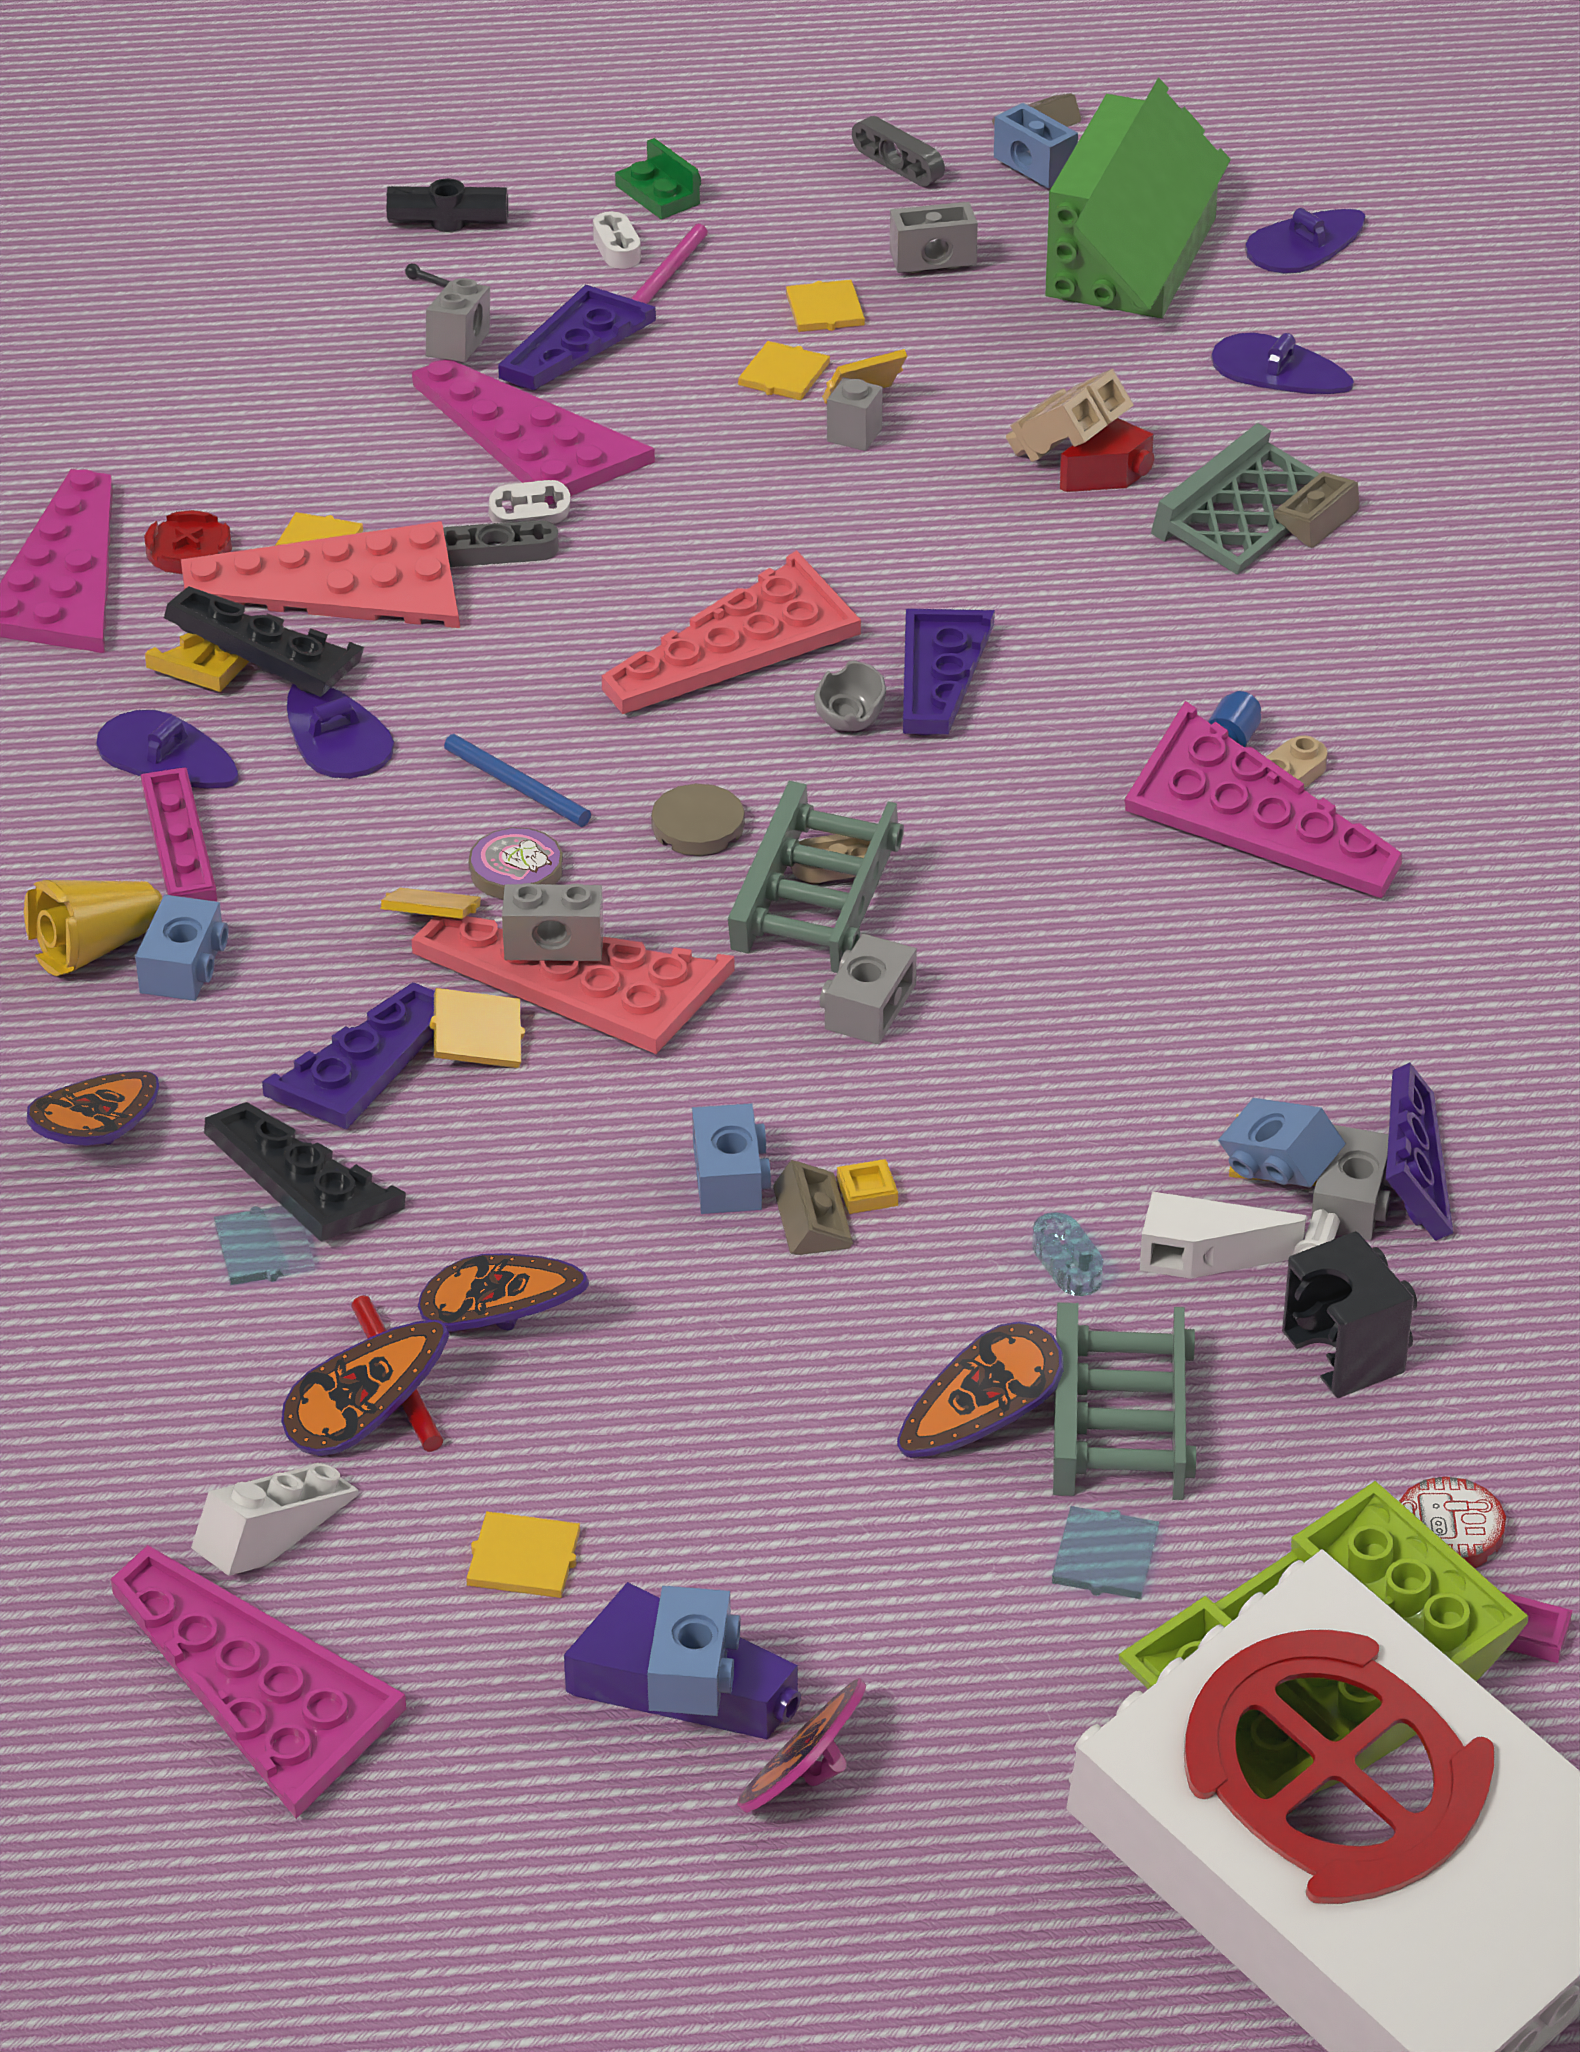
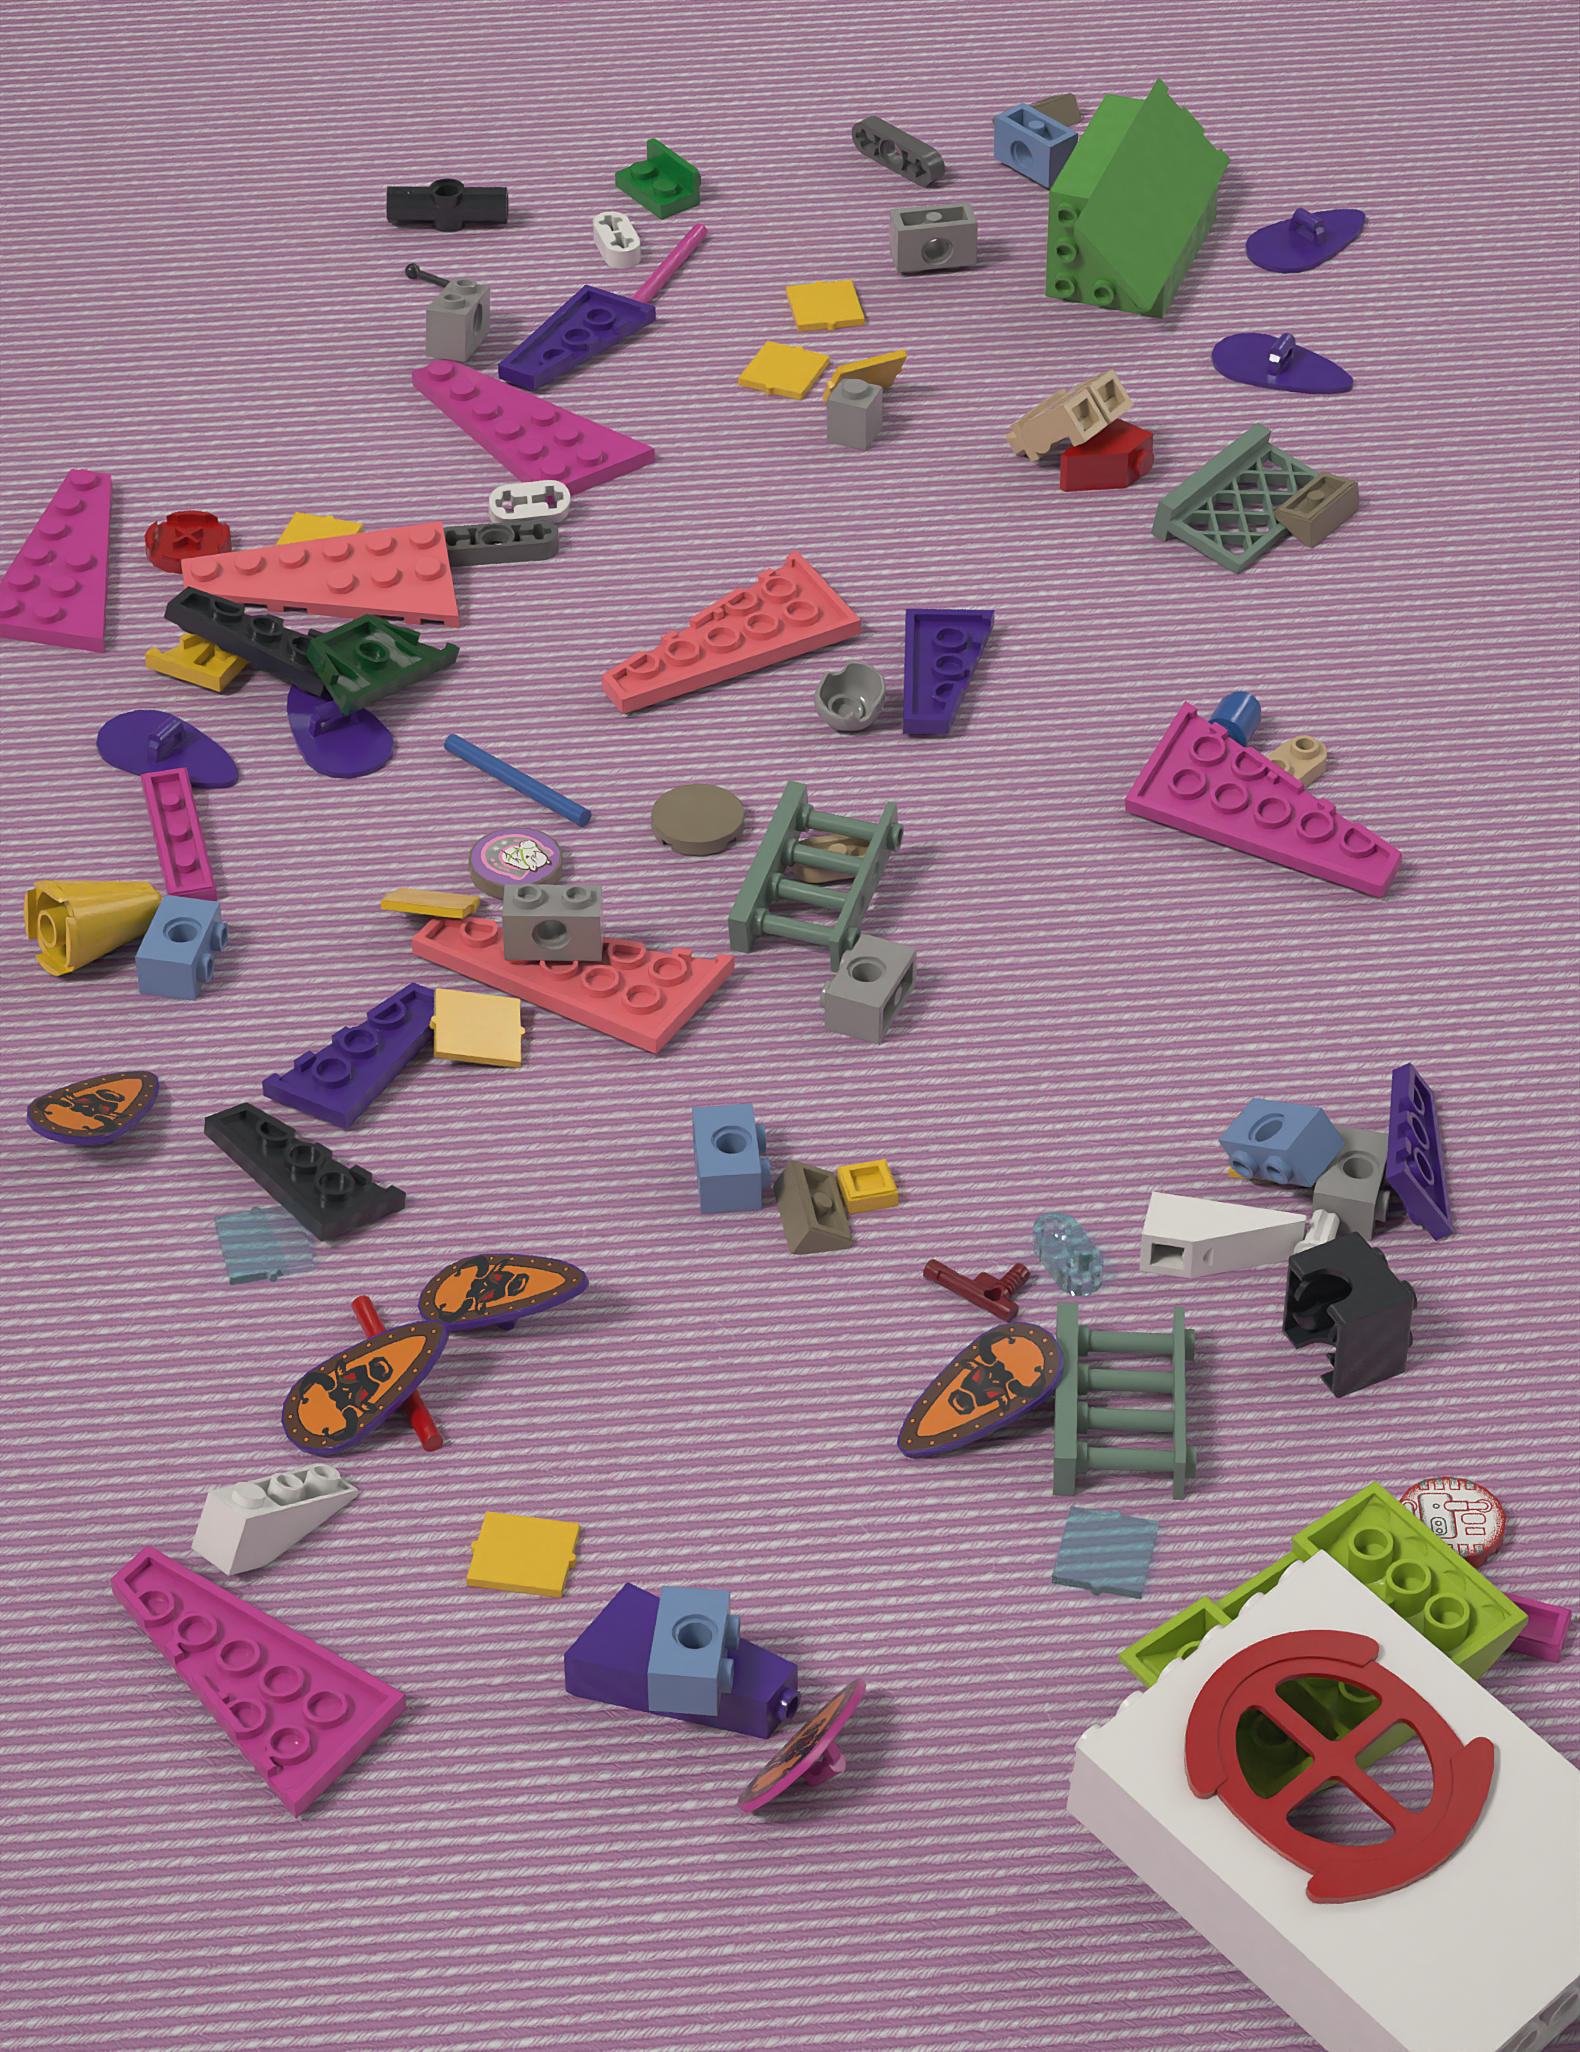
(373, 660): none -> dark green wing
(985, 1289): none -> dark red hose

